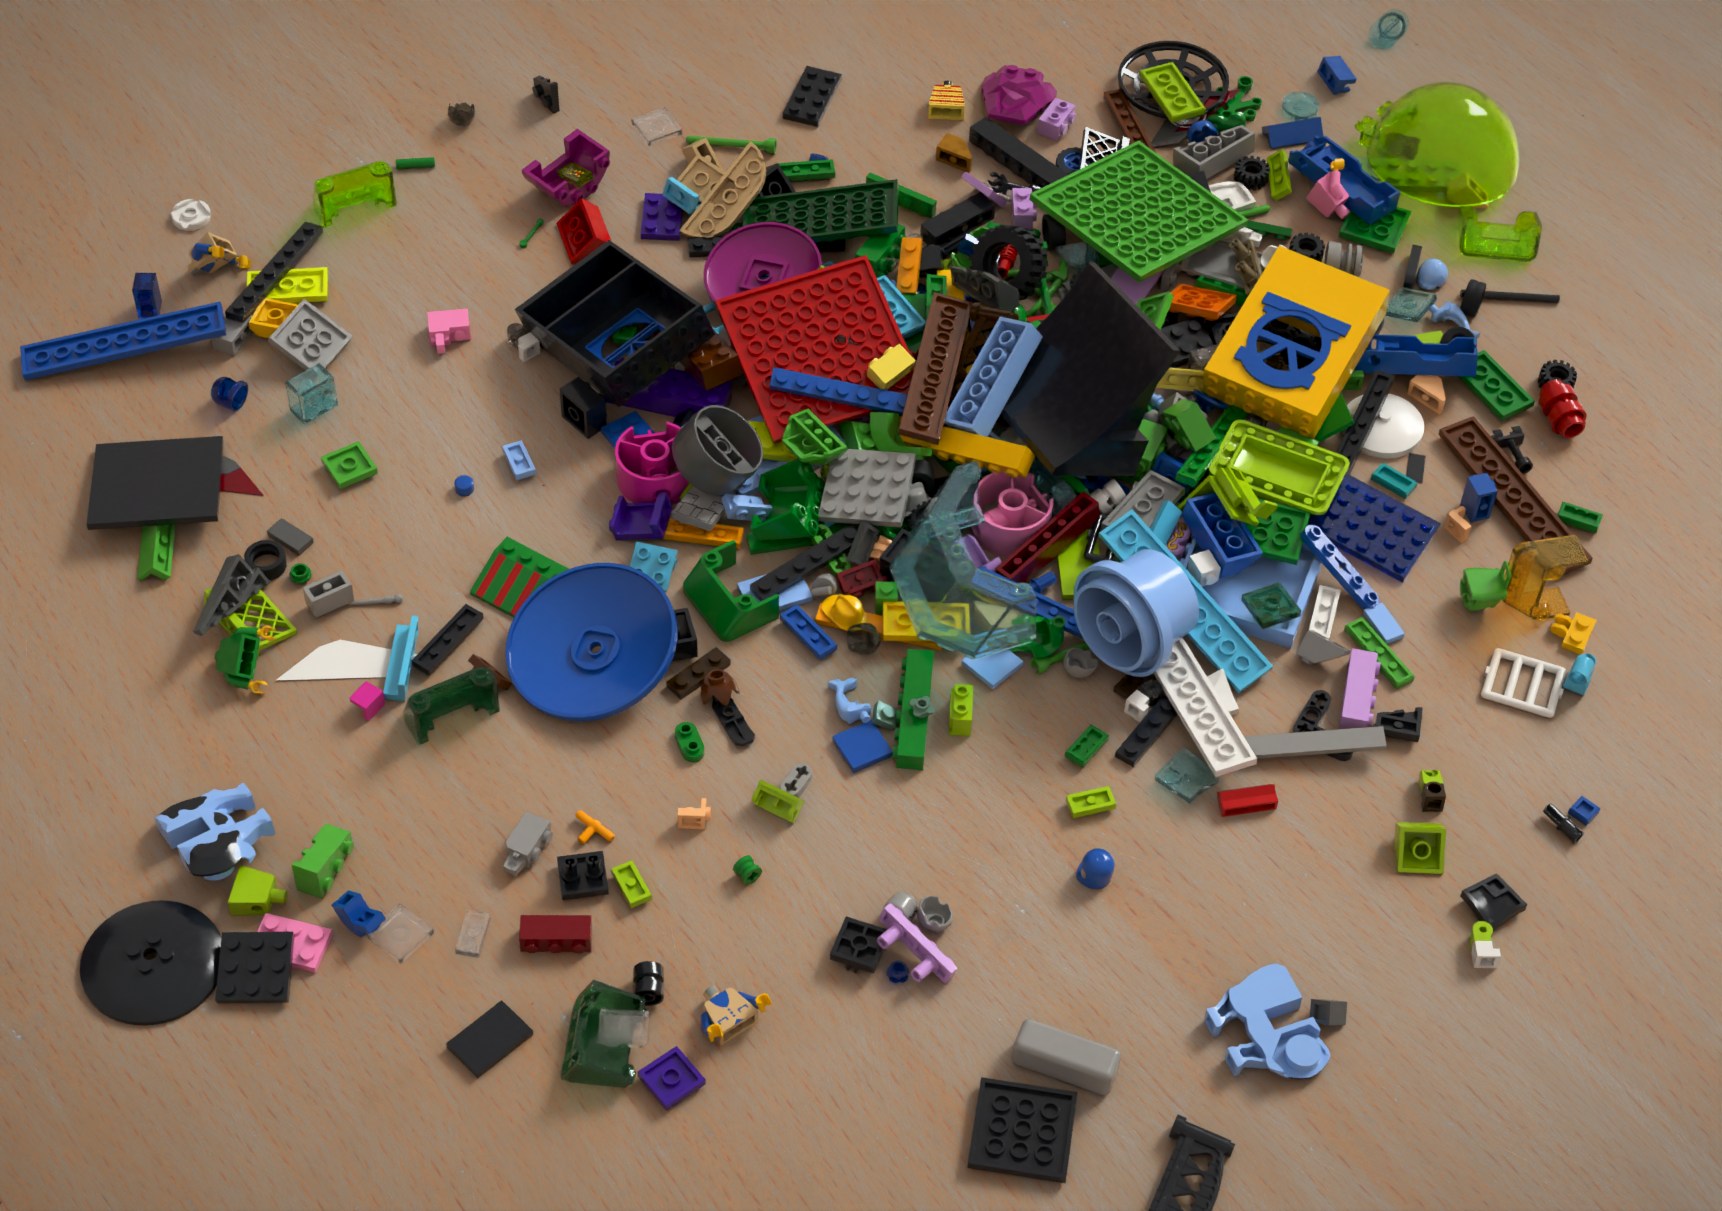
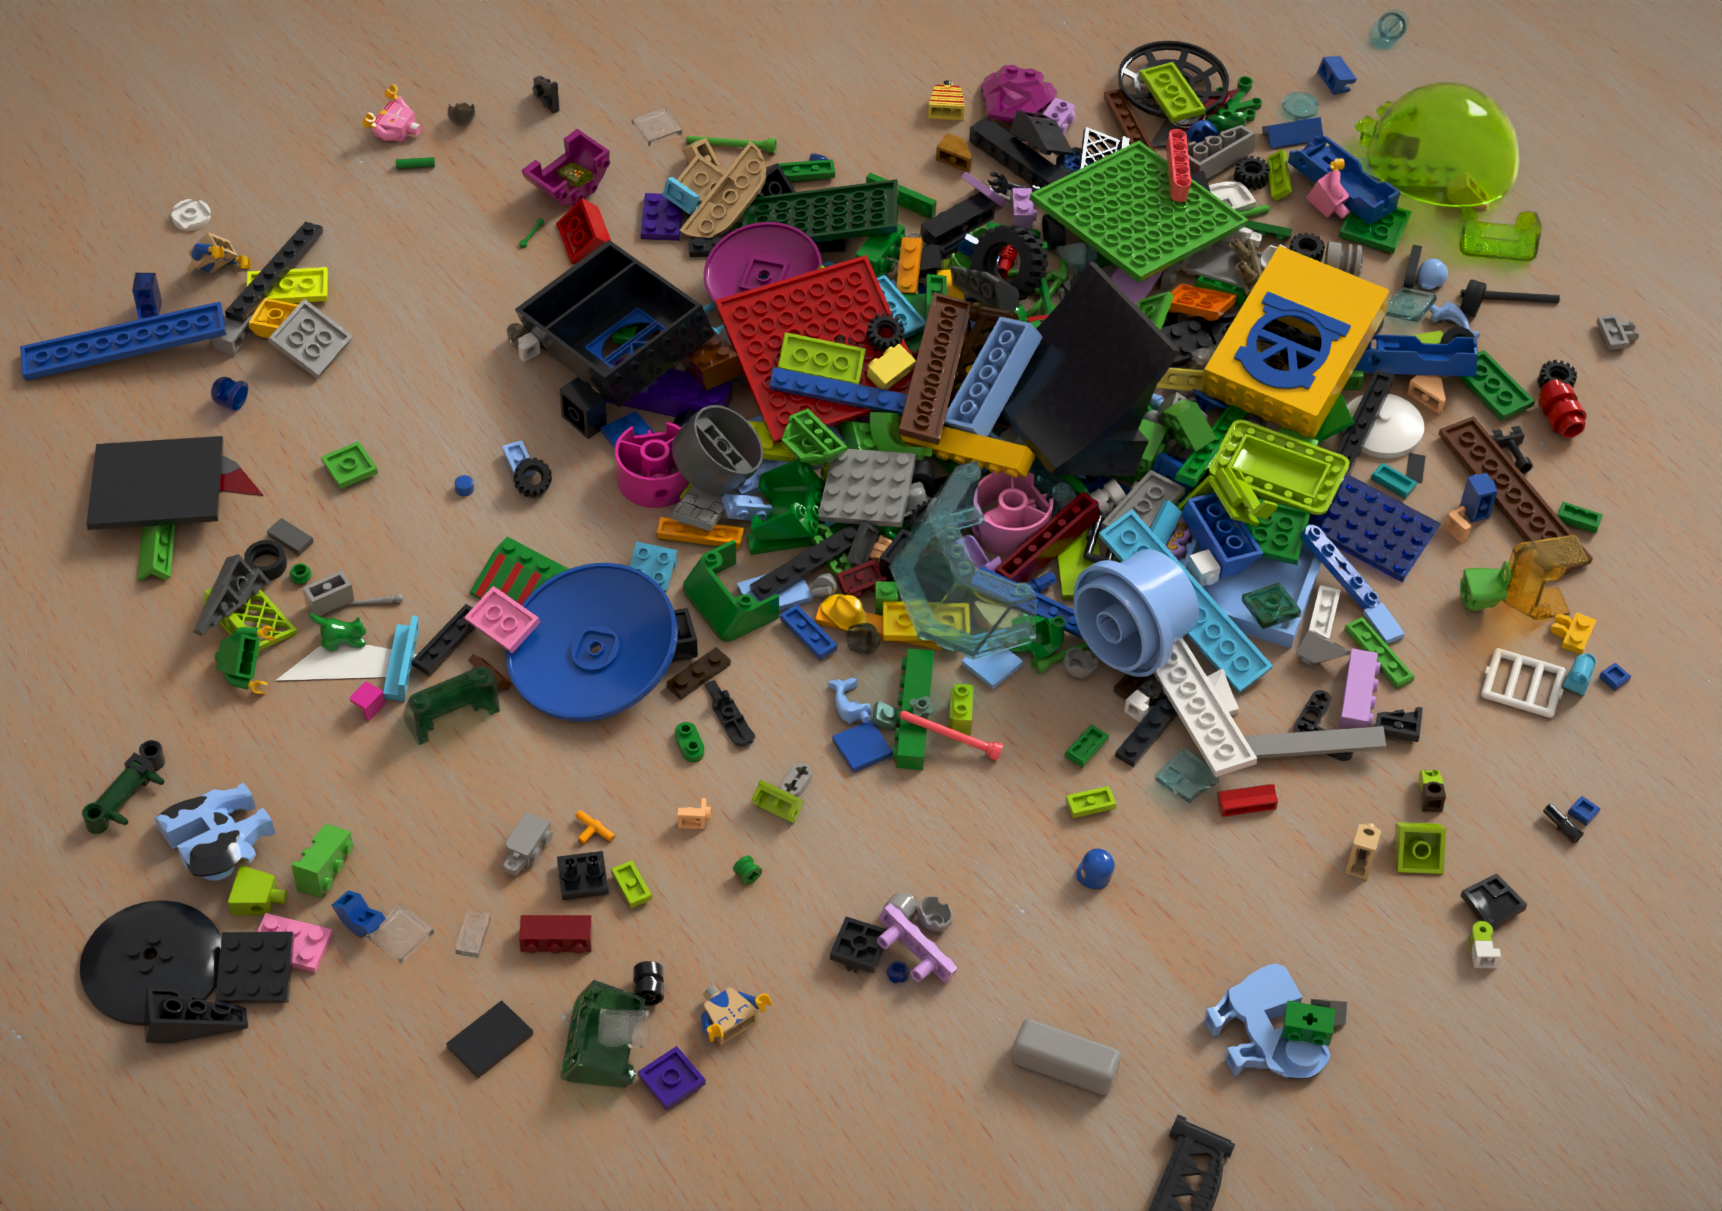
(138, 771): none -> dark green piece
(179, 1017): none -> black wedge
(311, 393): clear light blue brick -> none
(336, 632): none -> green animal
(351, 187): clear neon green windscreen -> none
(395, 119): none -> bright pink torso
(448, 327): bright pink hinge -> none
(502, 619): none -> bright pink plate
(524, 487): none -> black tyre
(640, 520): dark purple panel -> none
(720, 685): reddish brown piece -> none
(812, 96): black plate -> none
(821, 358): none -> lime tile
(884, 322): none -> black tyre
(992, 749): none -> coral piece
(1022, 1130): black plate -> none
(1041, 133): none -> black slope
(1178, 165): none -> coral beam
(1308, 1023): none -> green brick
(1365, 841): none -> tan torso
(1614, 676): none -> blue tile
(1616, 333): none -> light grey hinge

